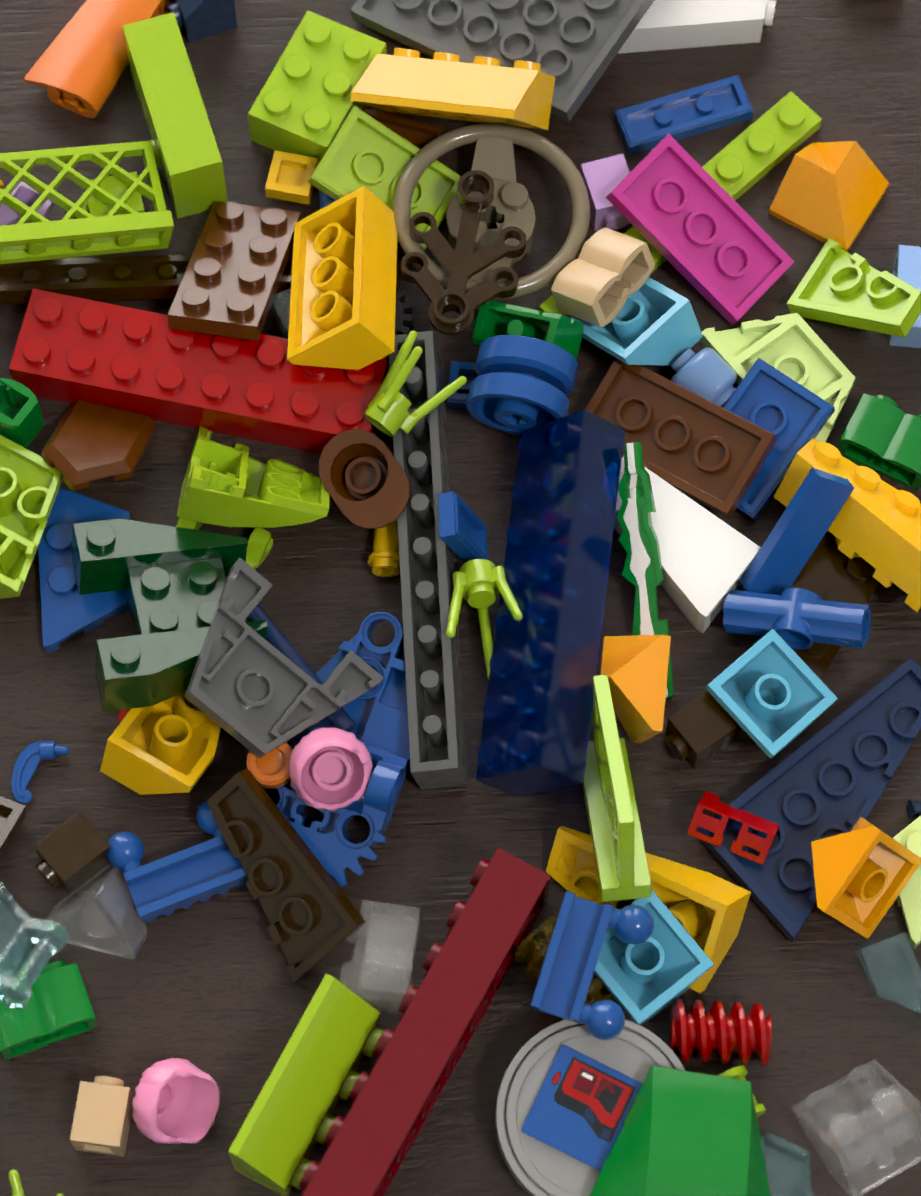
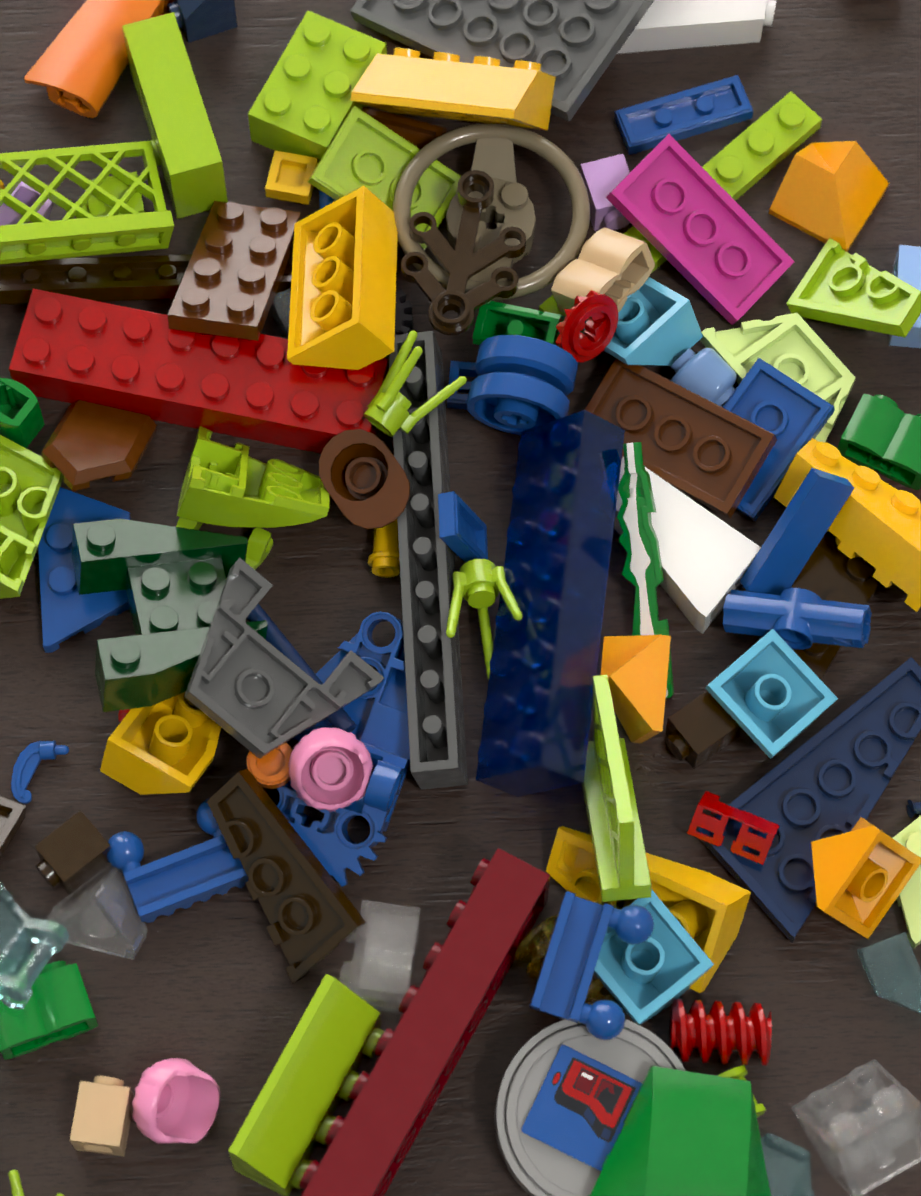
(598, 330): none -> red gear

